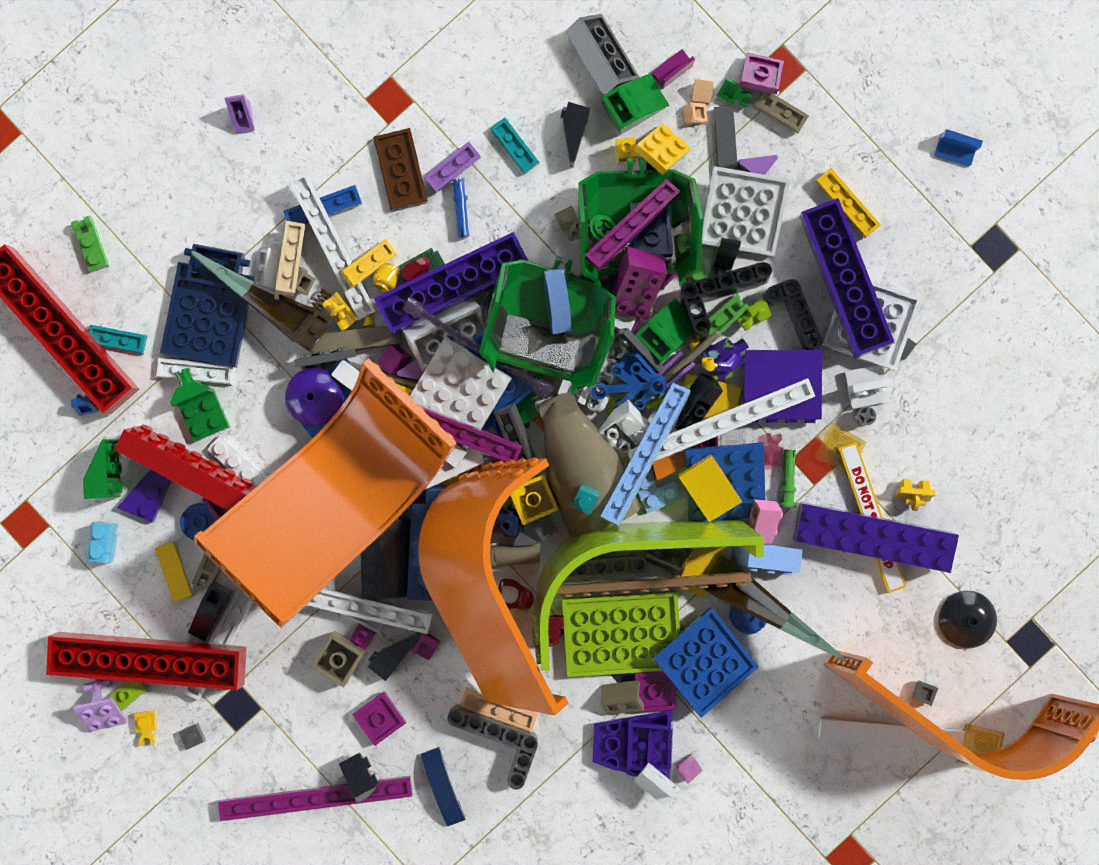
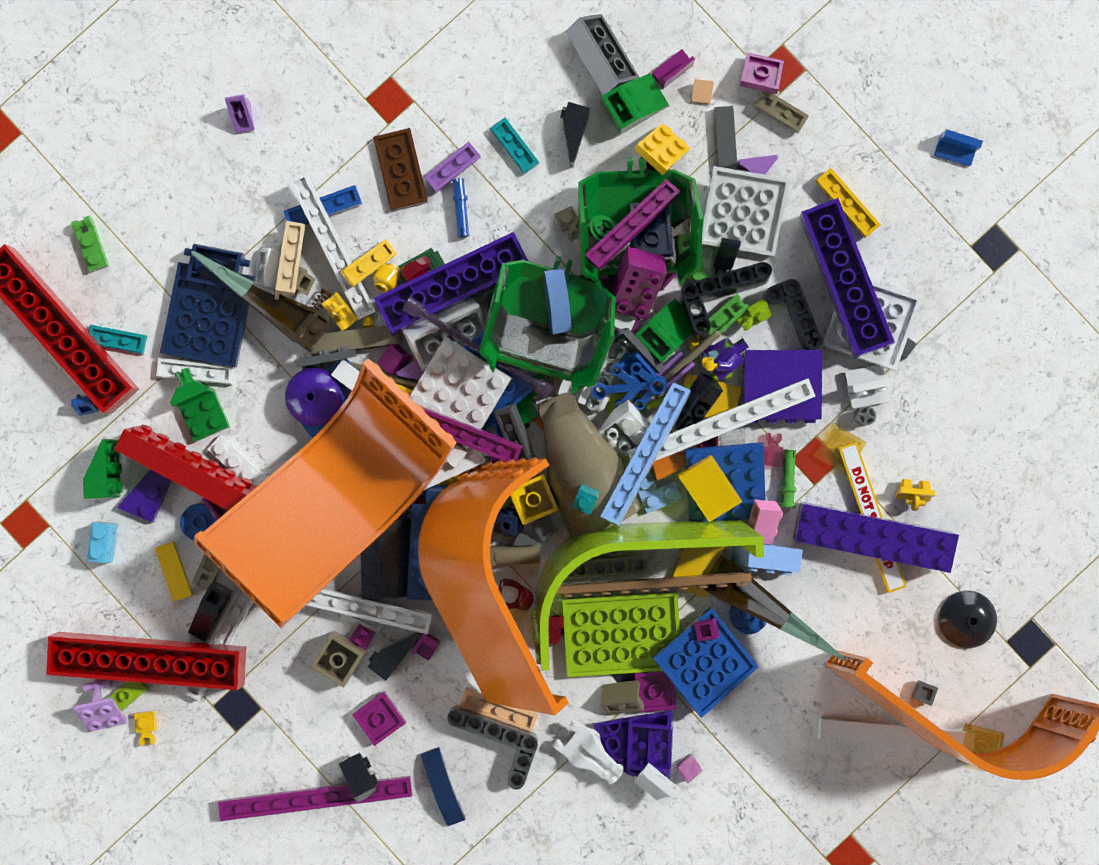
(192, 736): flat silver plate -> none
(587, 752): none -> white animal
(625, 148): yellow brick -> none
(672, 560): flat silver bracket -> none
(695, 114): light nougat slope -> none
(706, 629): none -> magenta slope
(732, 91): green plate -> none

